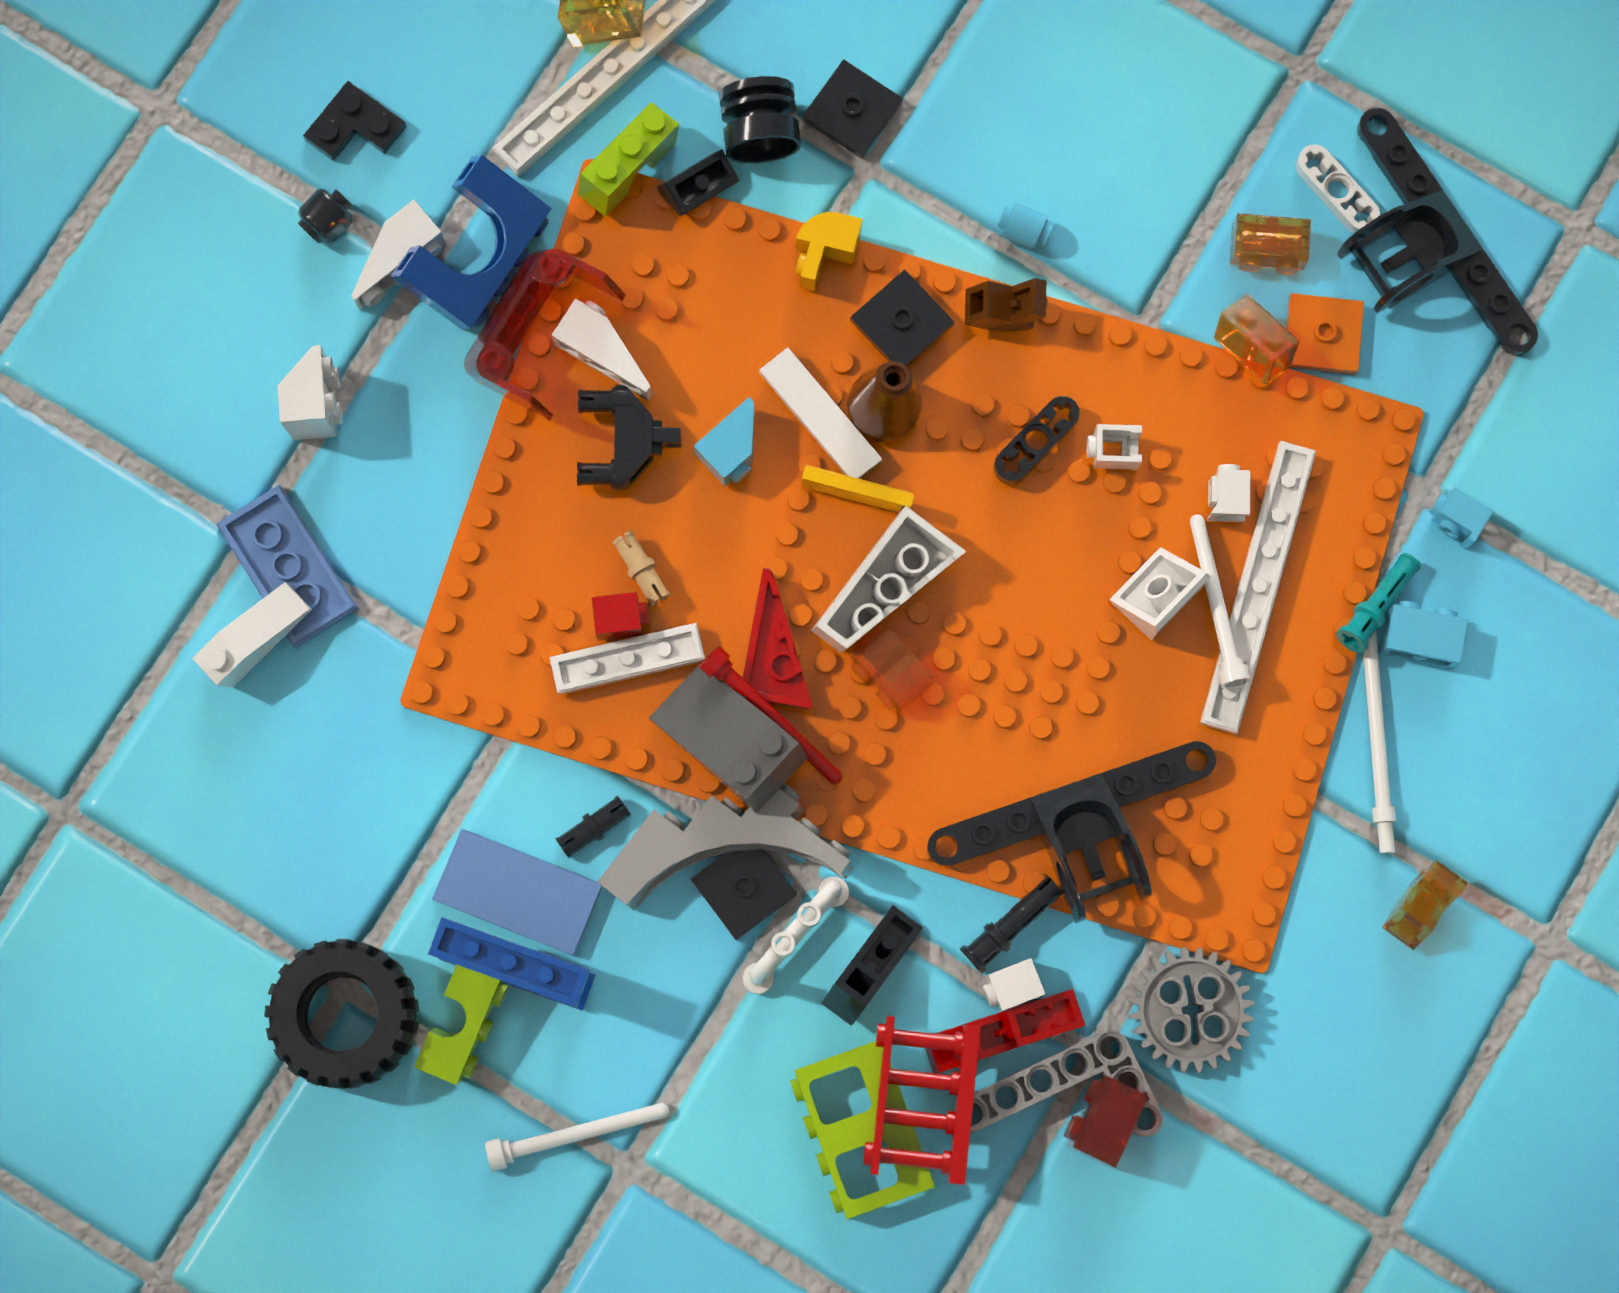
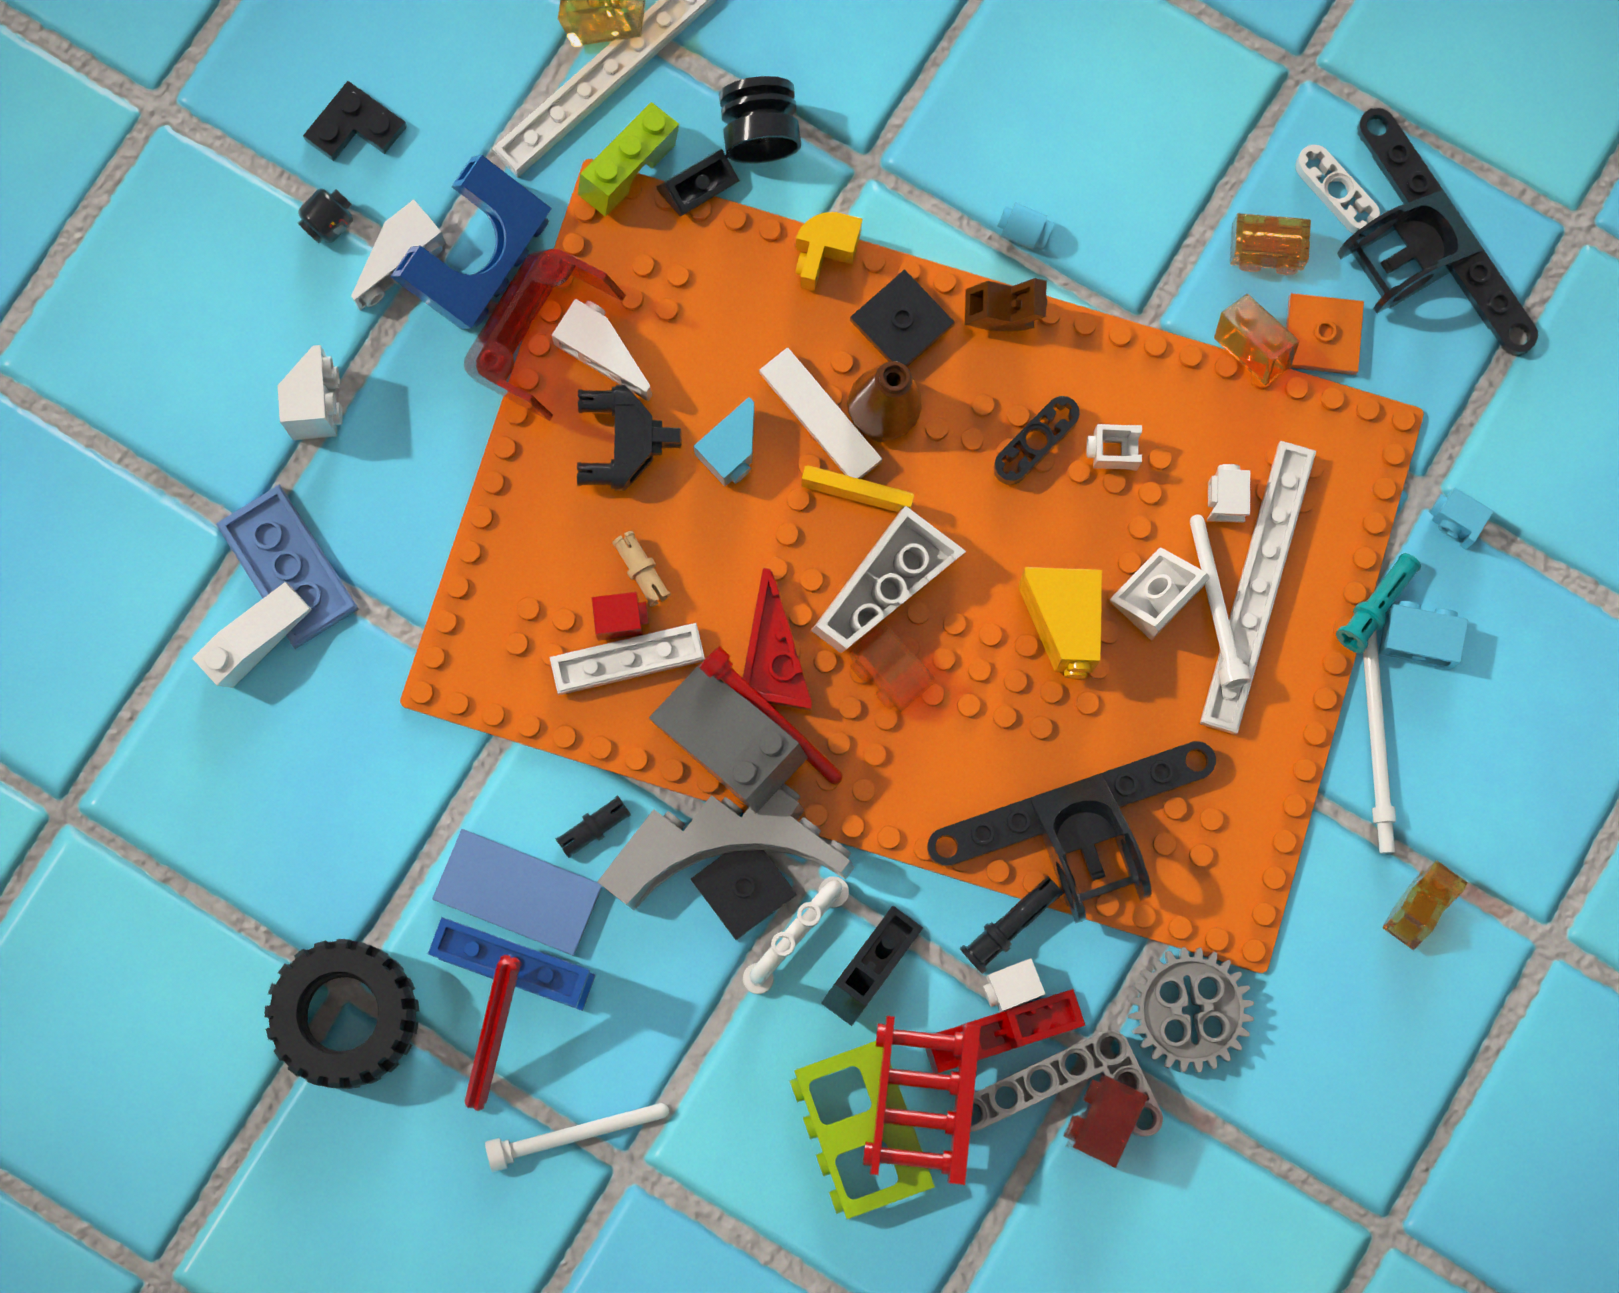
(452, 1054): lime arch -> none
(492, 1032): none -> red axle
(852, 109): black plate -> none
(1066, 616): none -> yellow slope

